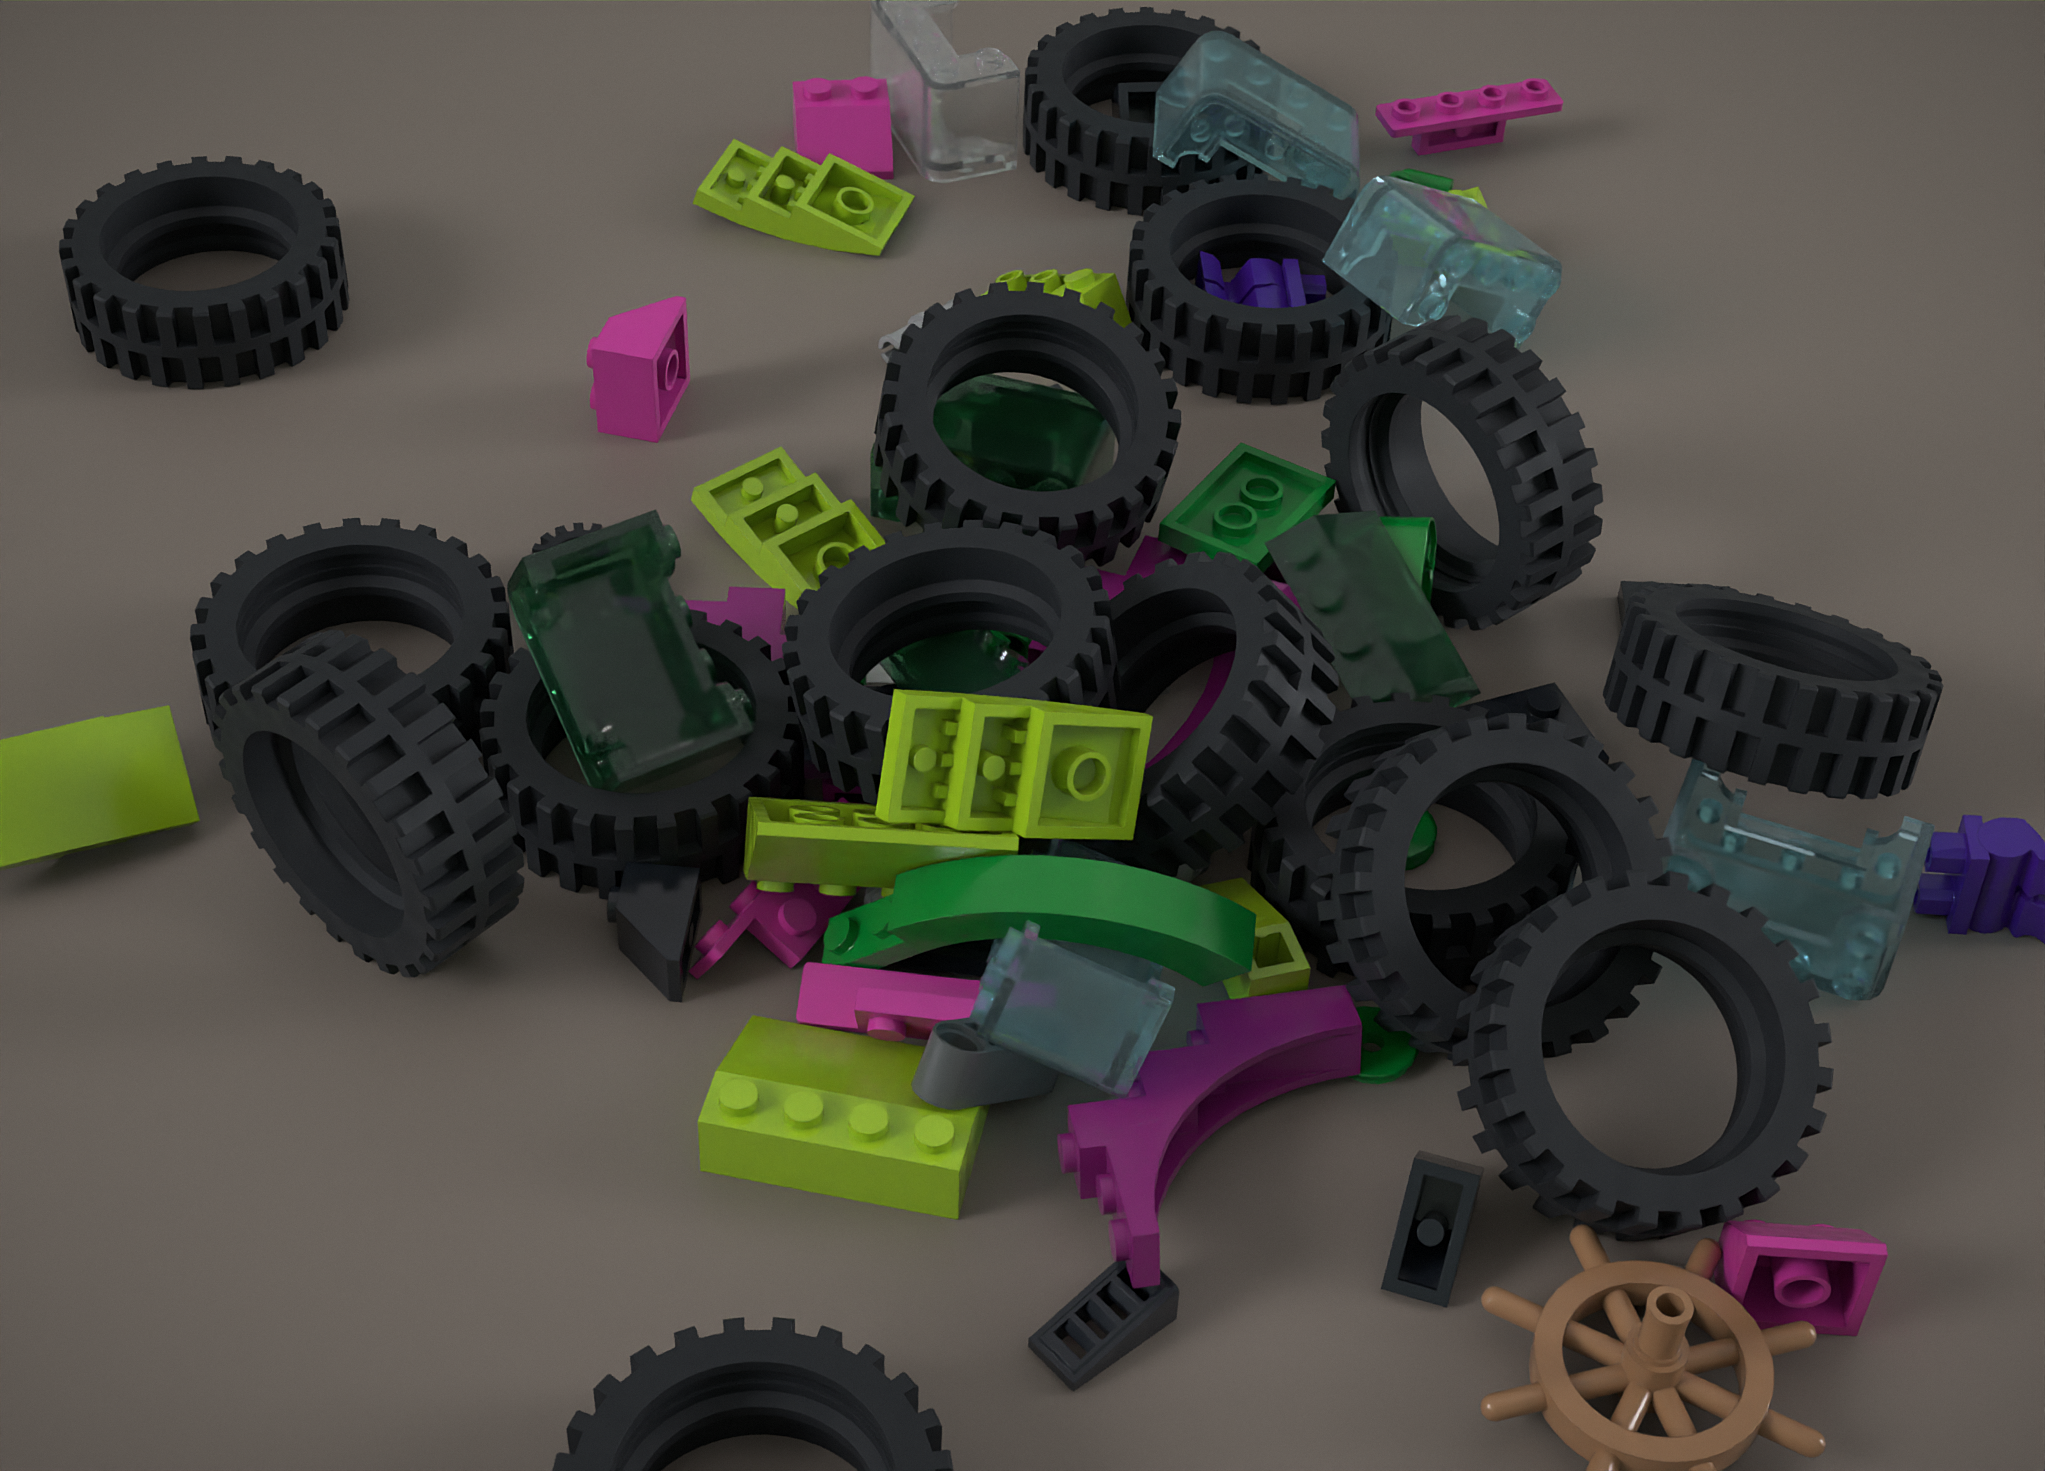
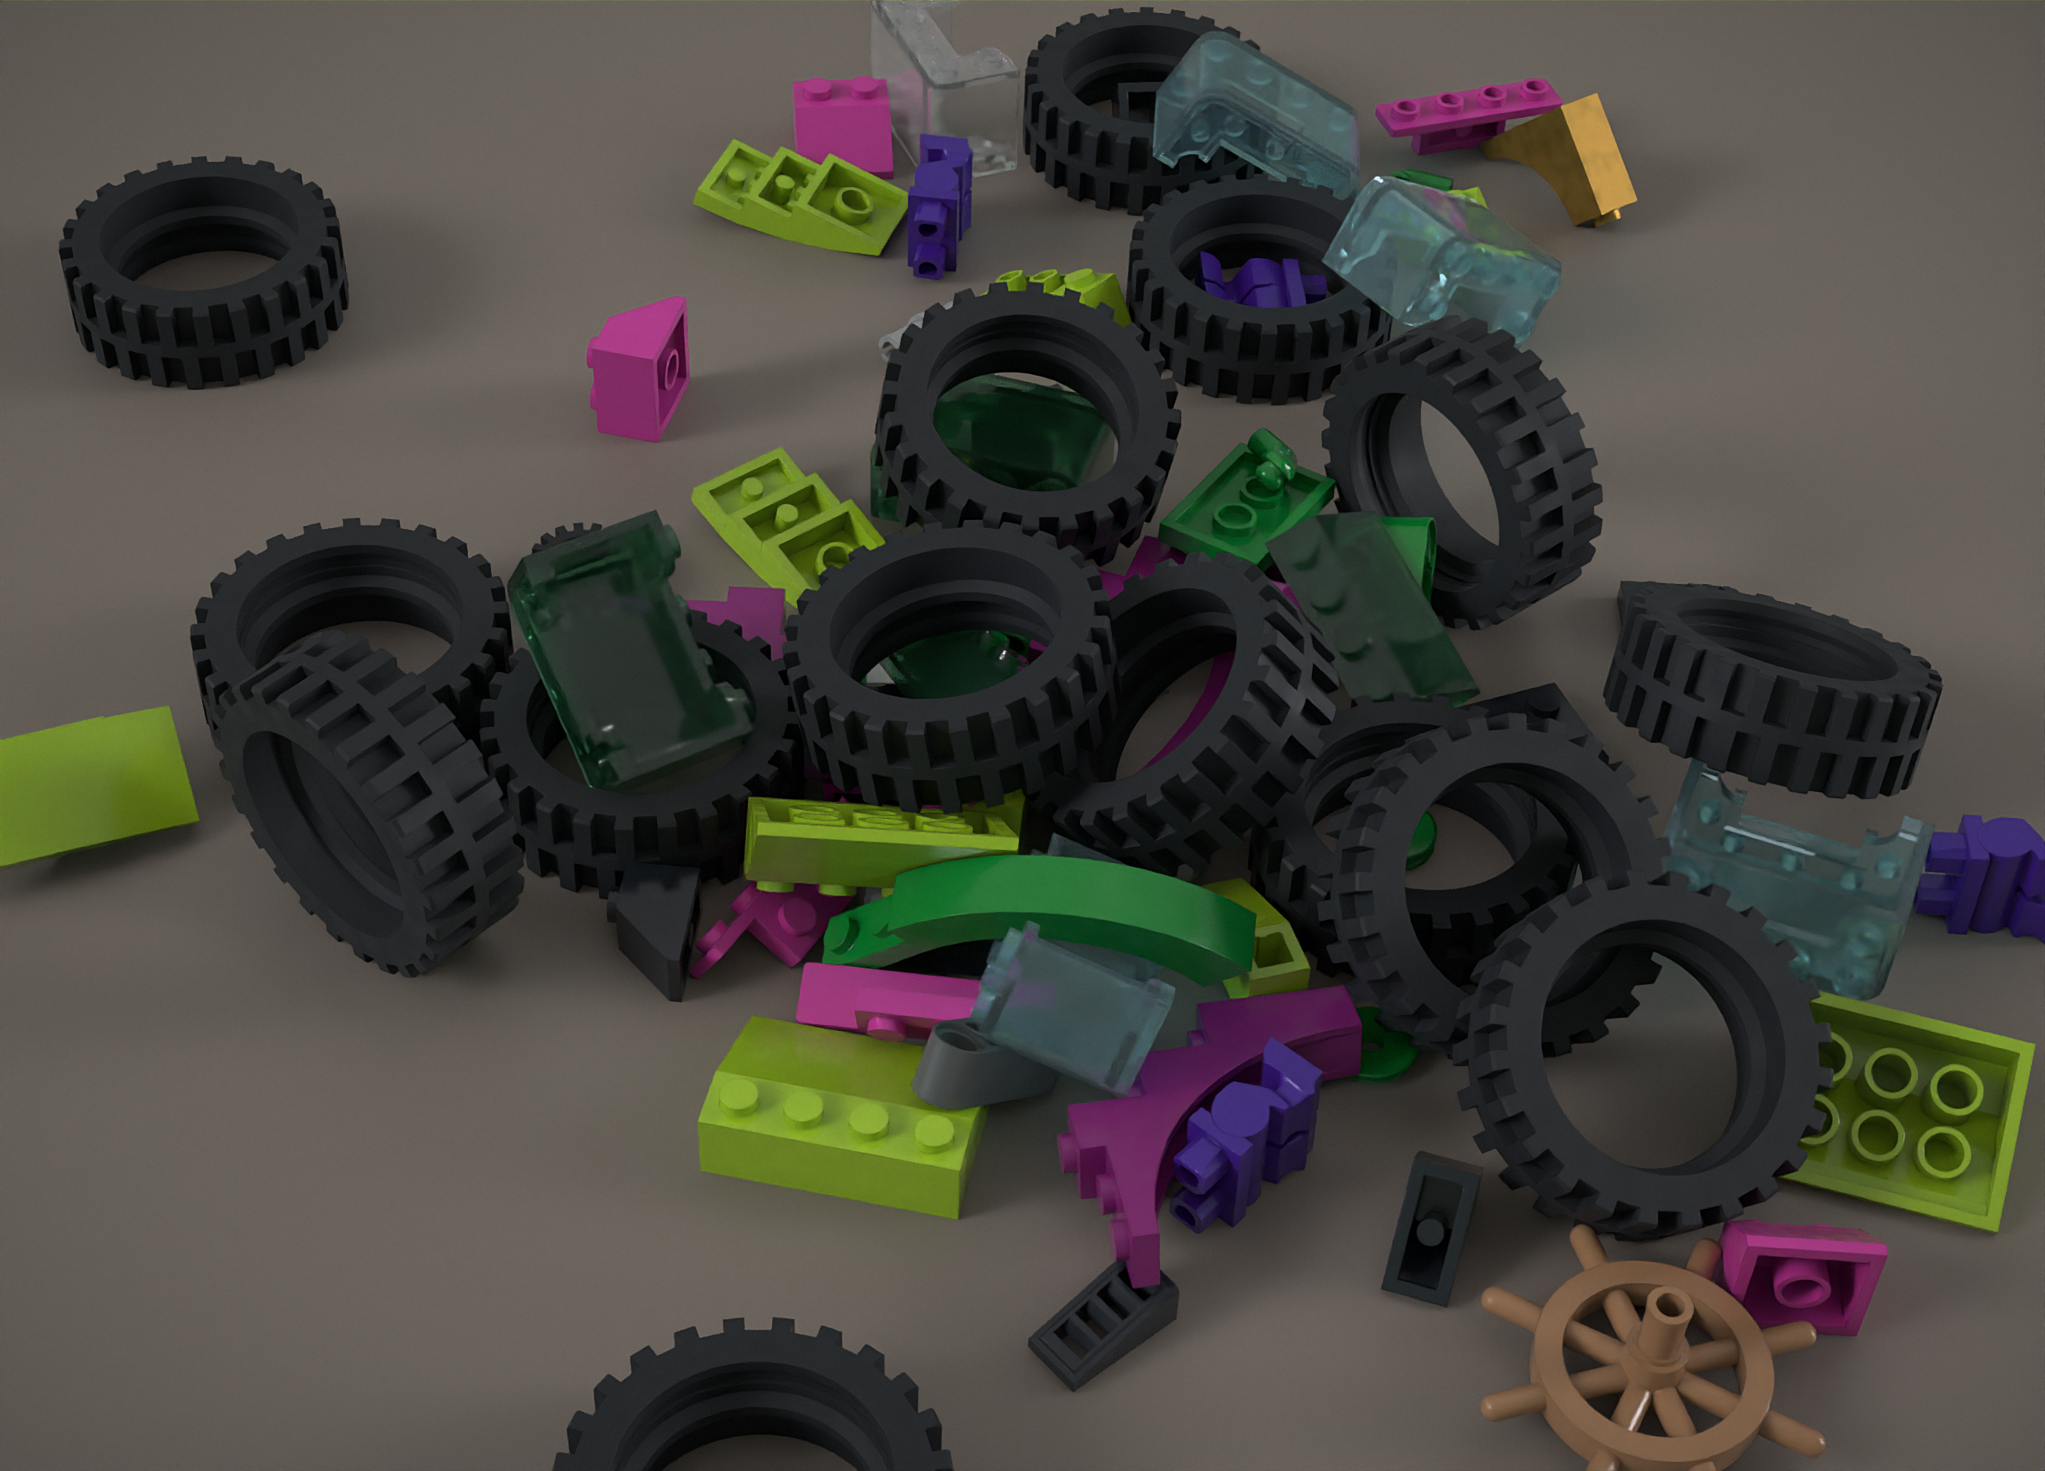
(939, 205): none -> dark purple hips
(1013, 765): lime slope -> none
(1247, 1139): none -> dark purple hips
(1278, 459): none -> green arm
(1575, 155): none -> pearl gold arch
(1916, 1113): none -> lime slope

